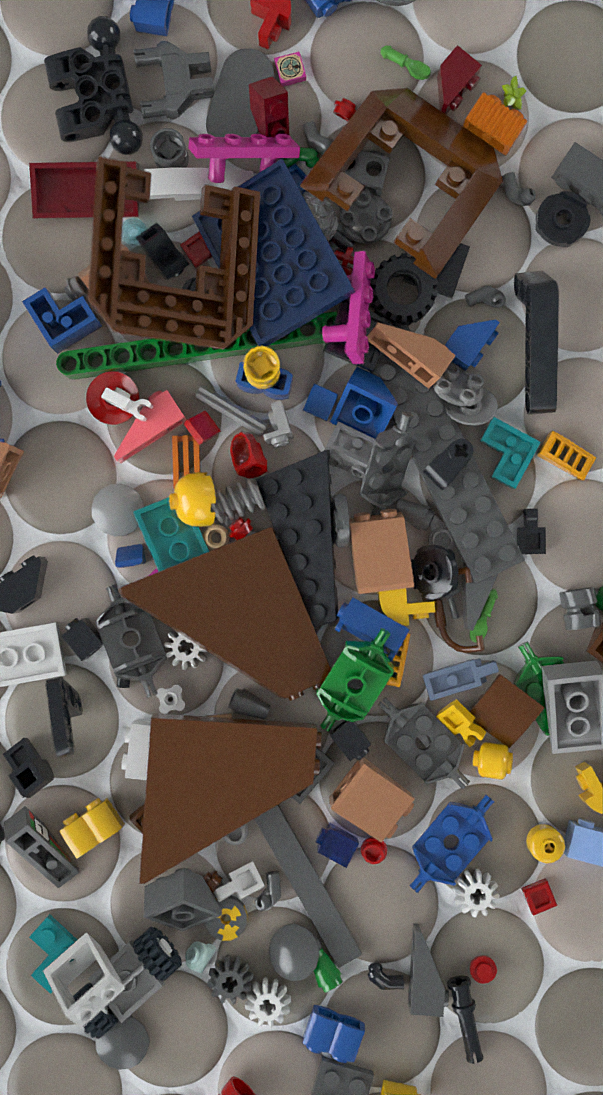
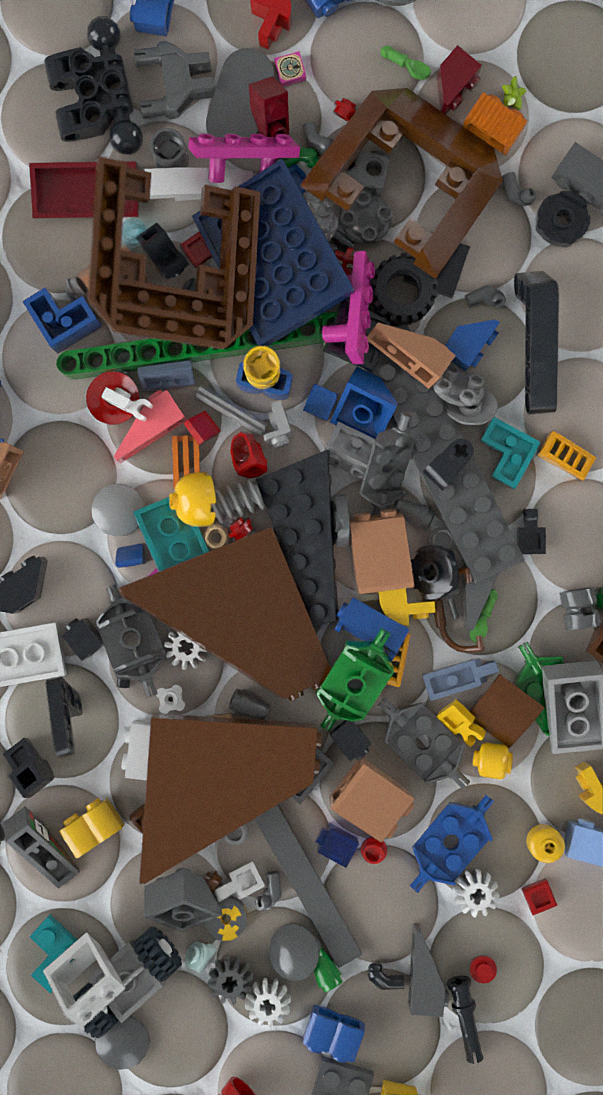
(166, 376): none -> sand blue plate

